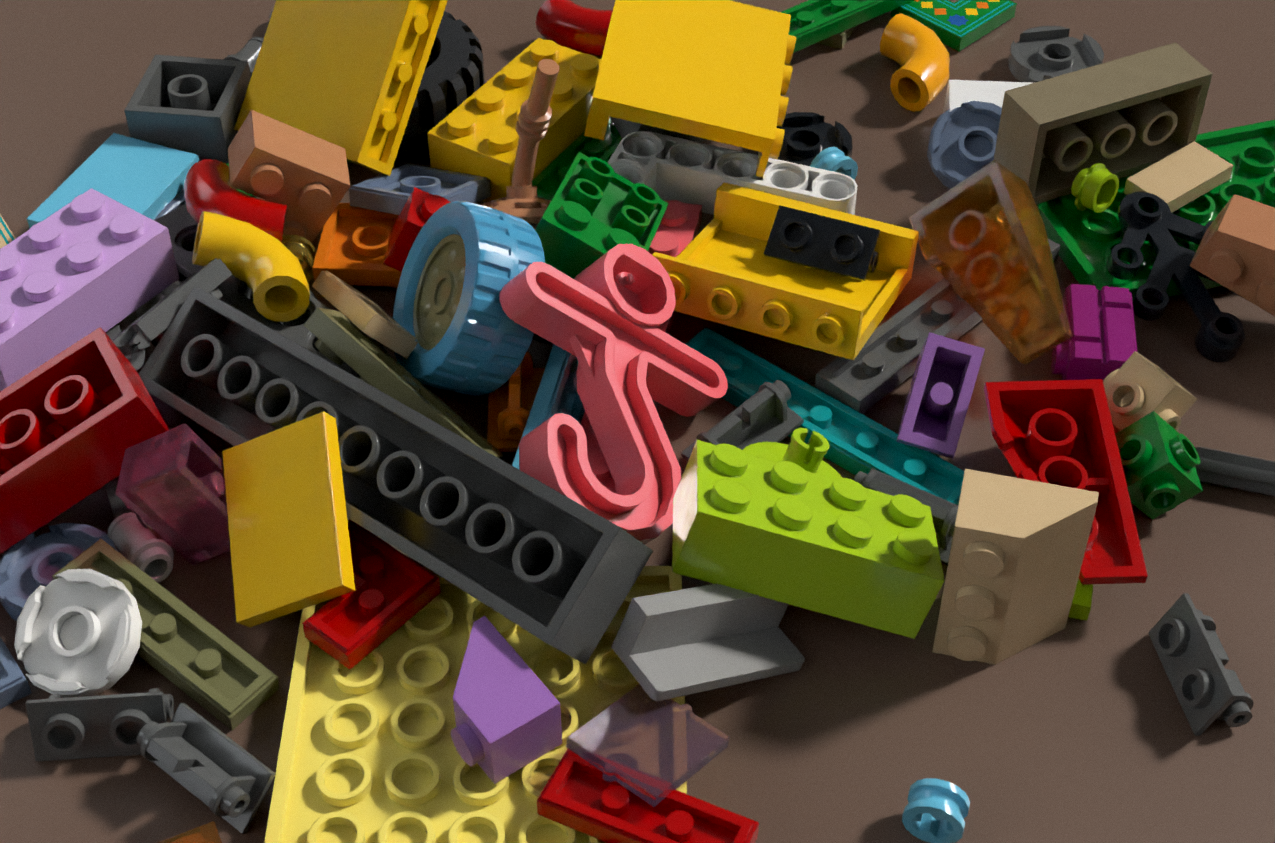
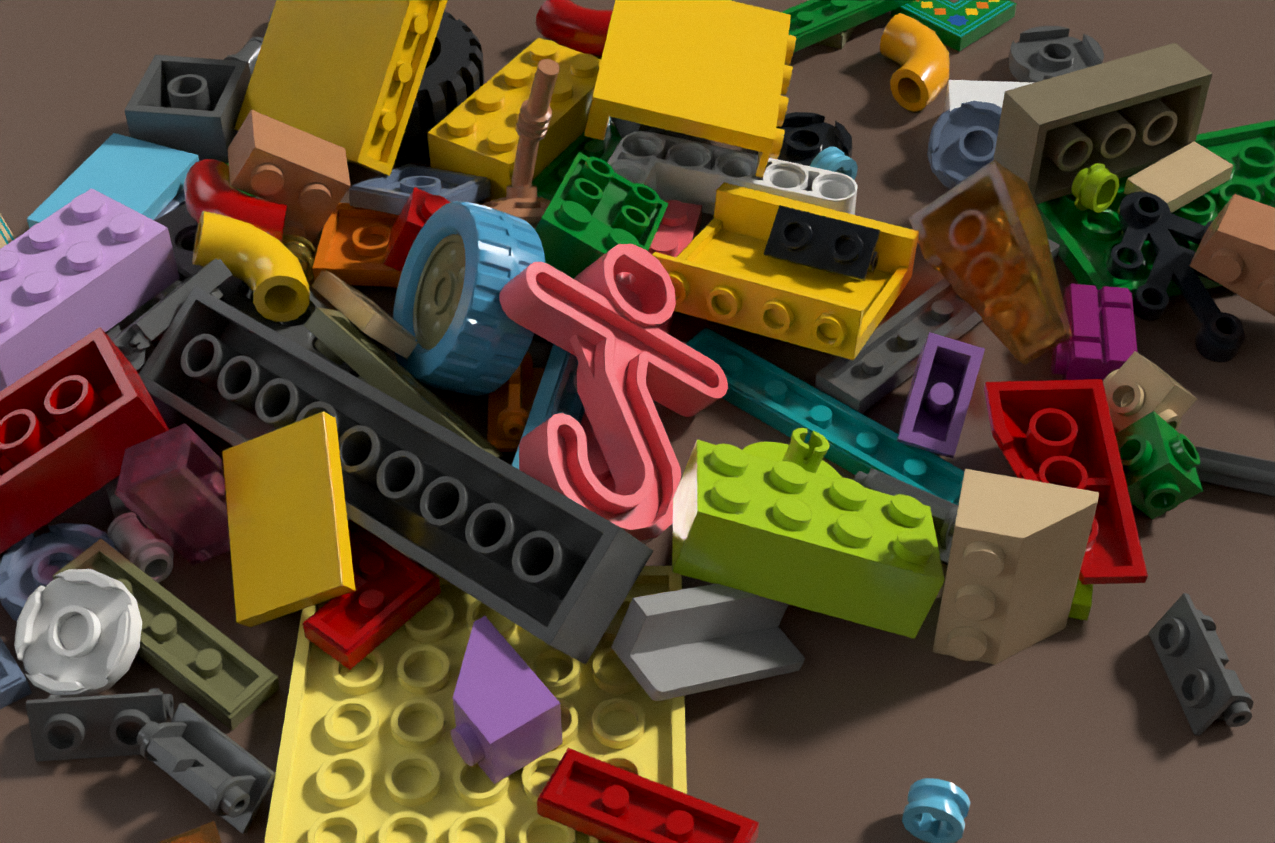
(647, 744): piece -> none
(758, 419): dark grey hinge -> none

